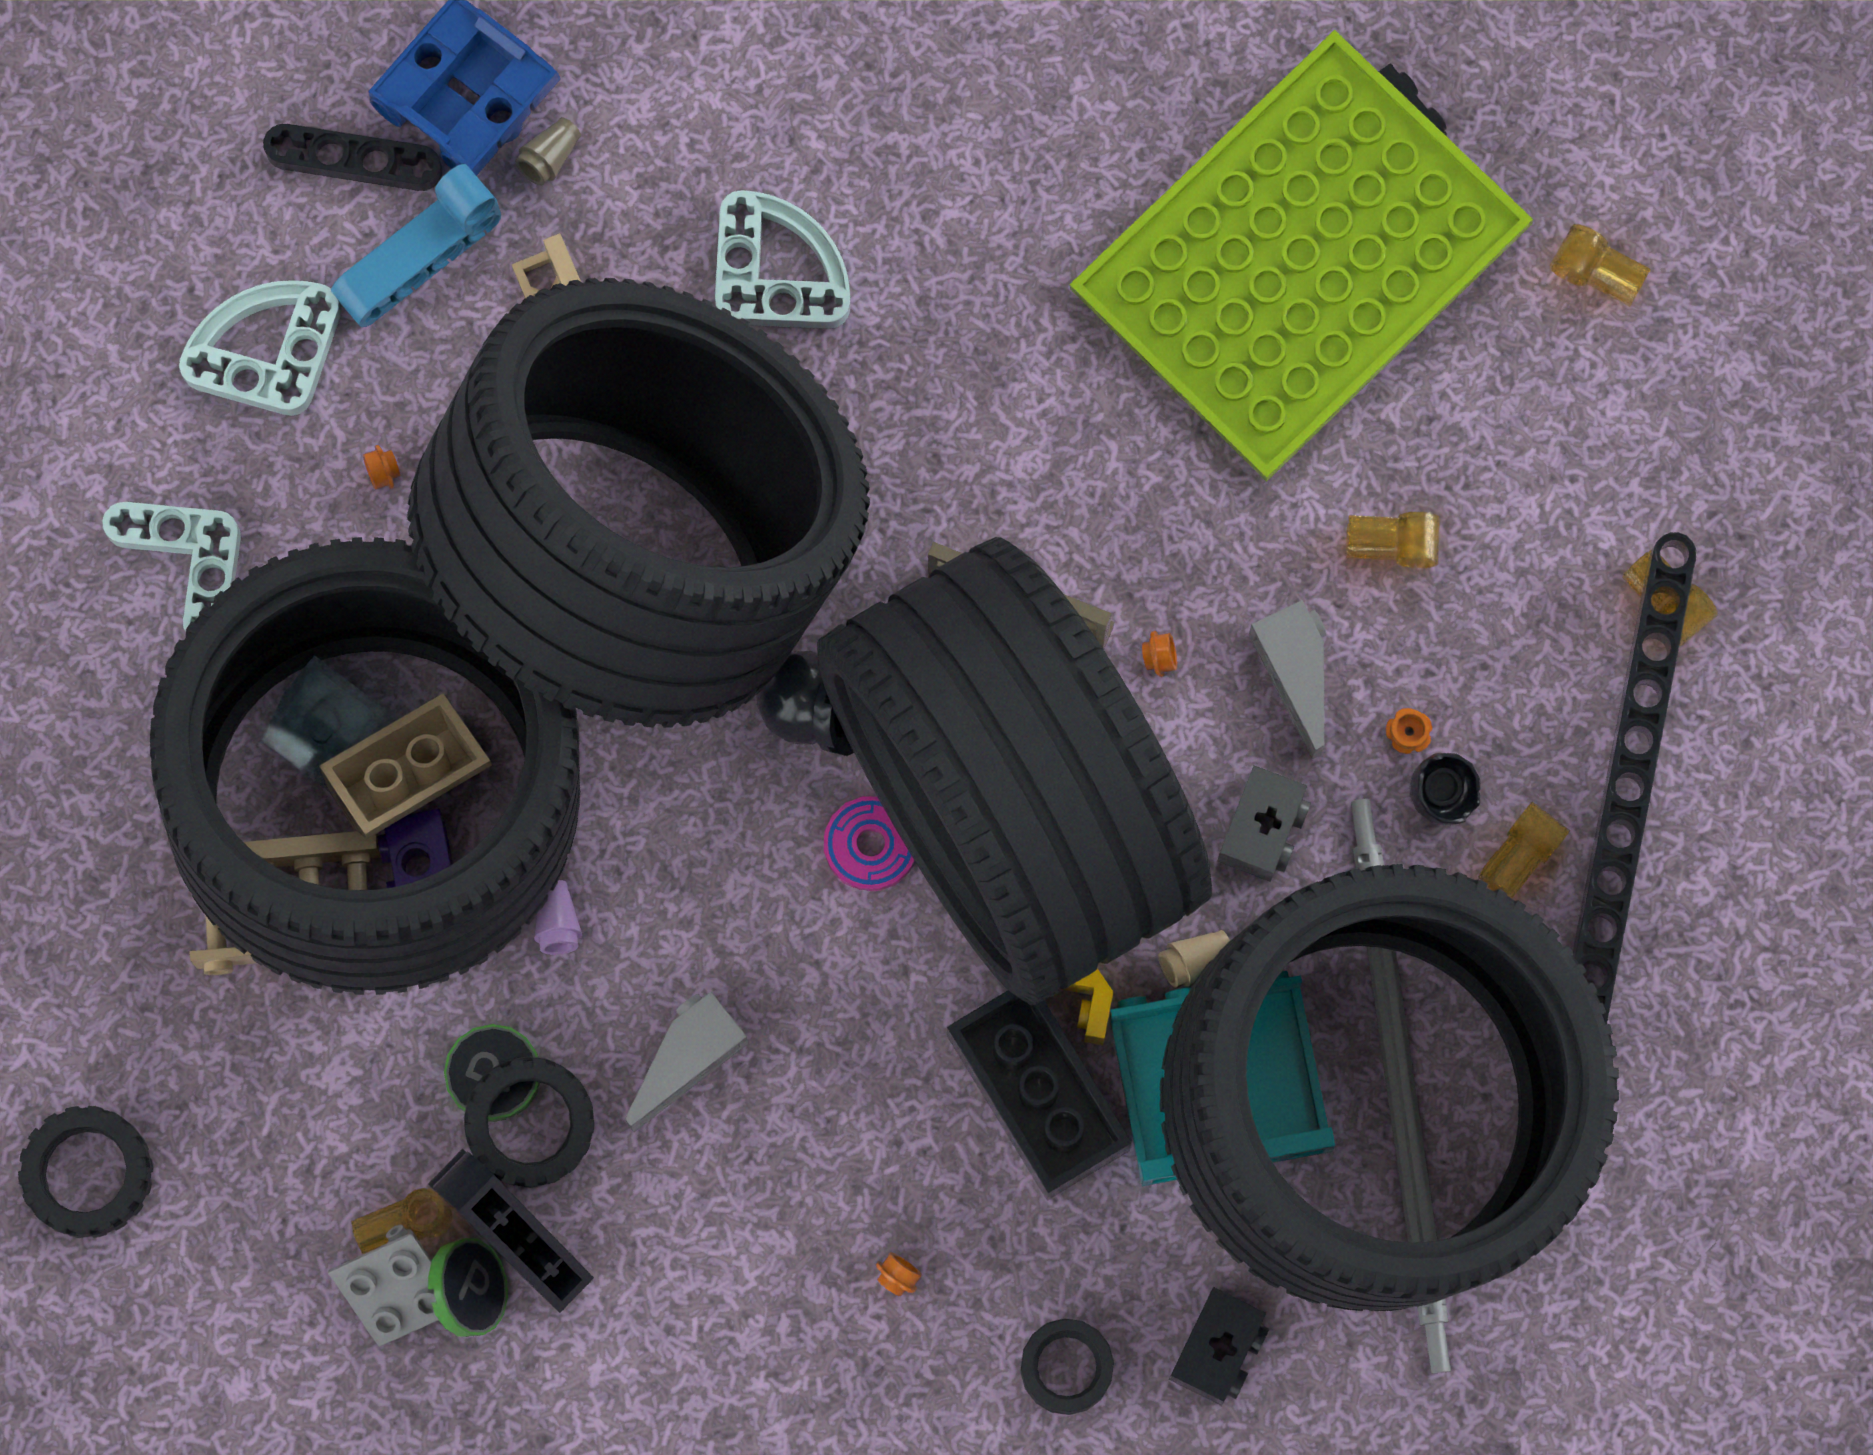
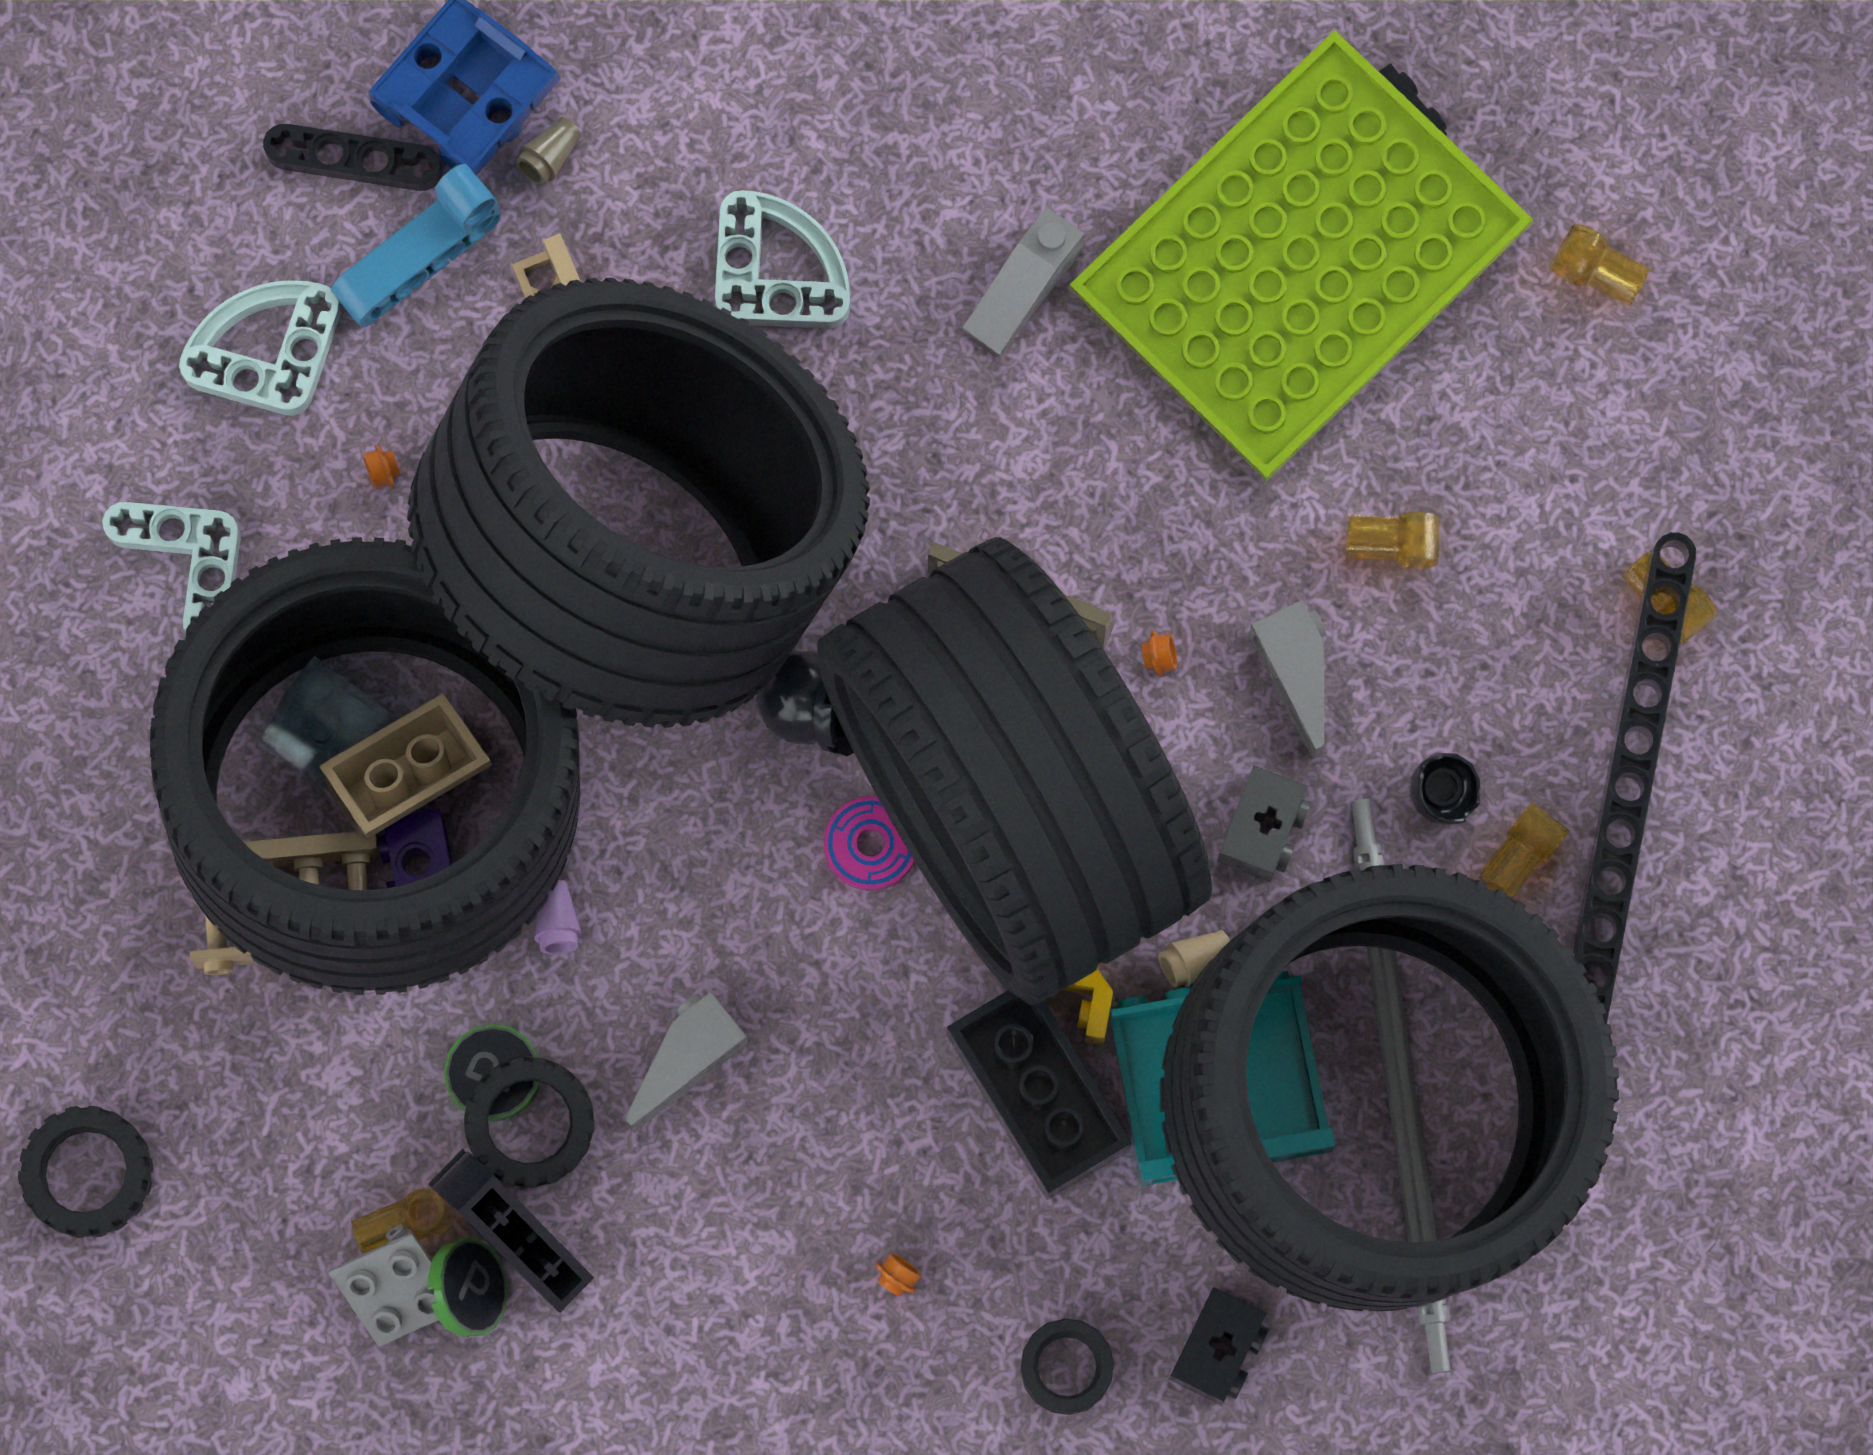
(1025, 281): none -> light grey slope
(1412, 719): orange plate -> none

